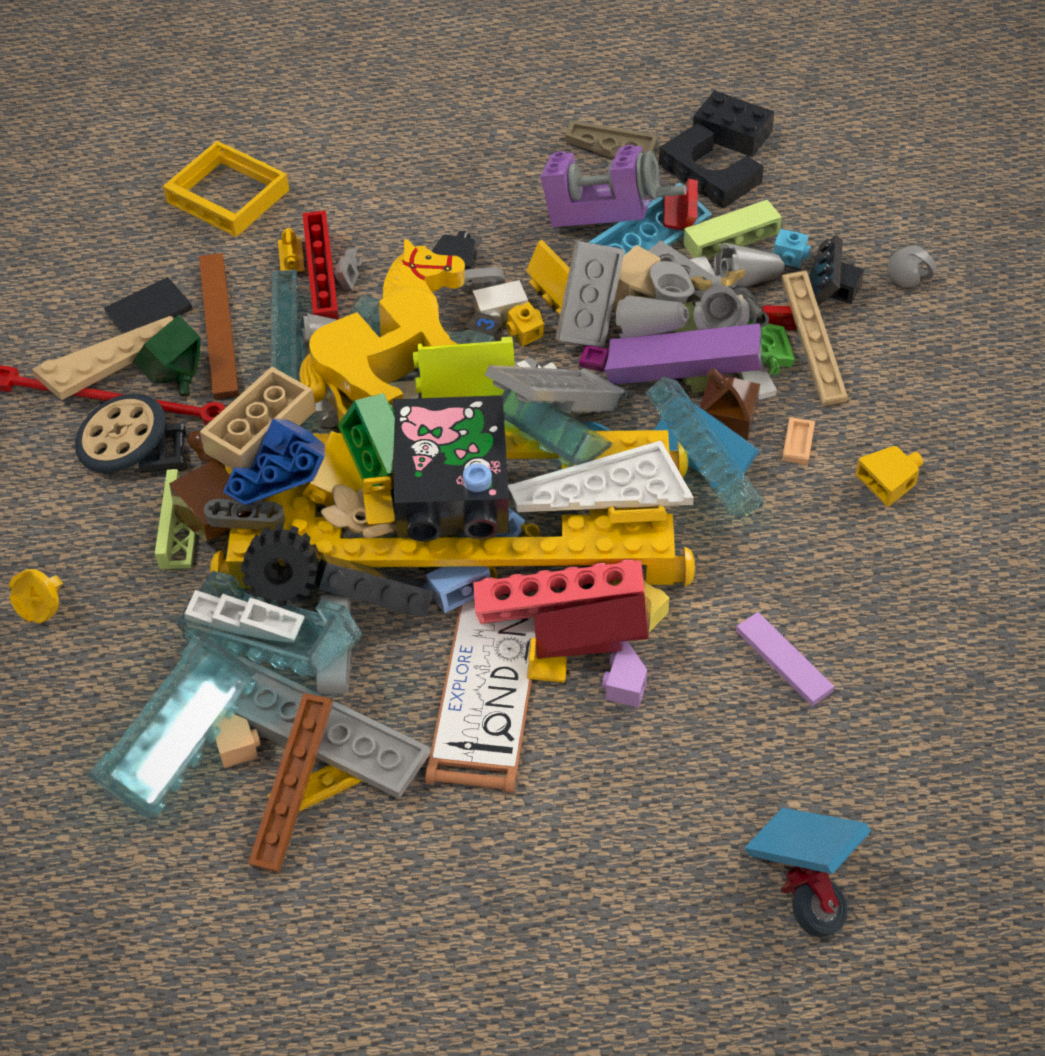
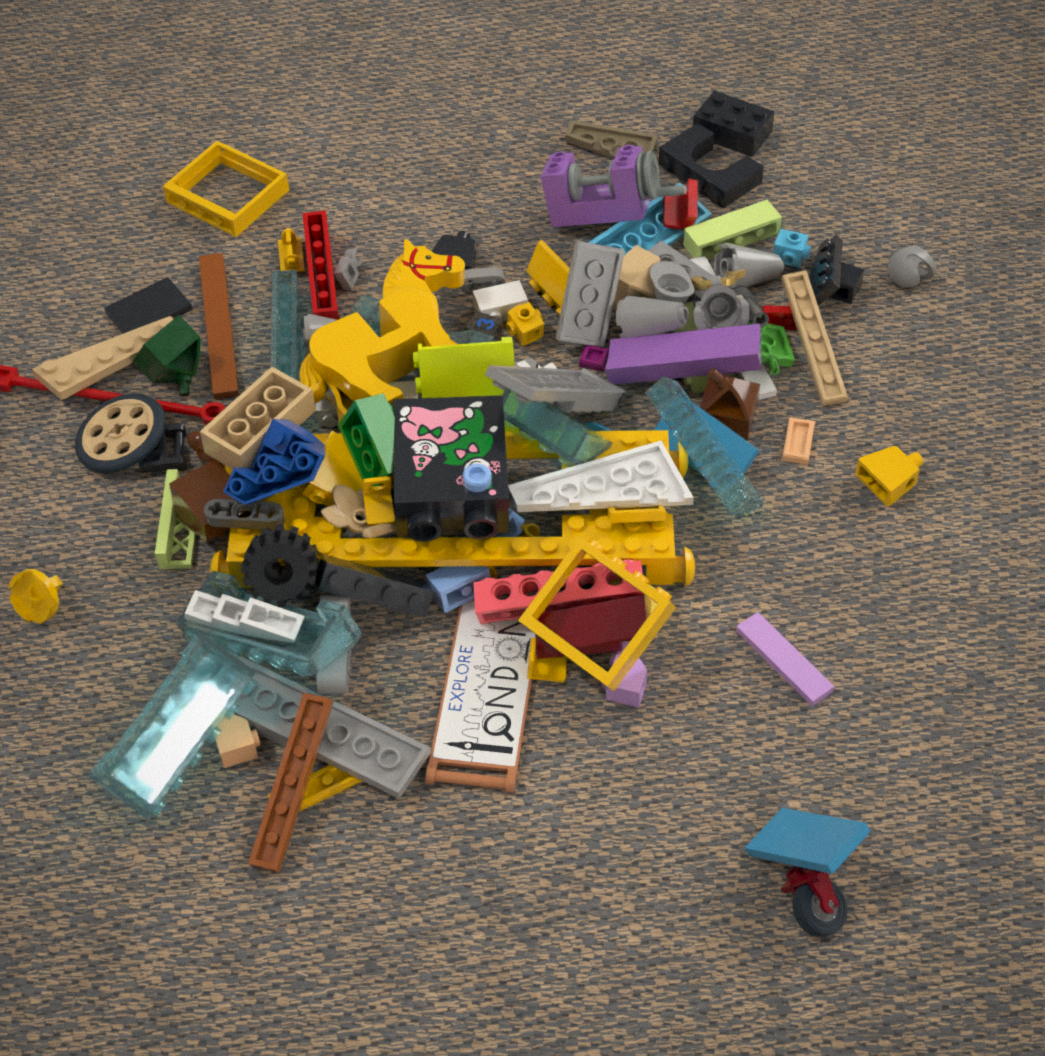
(639, 641): none -> yellow window

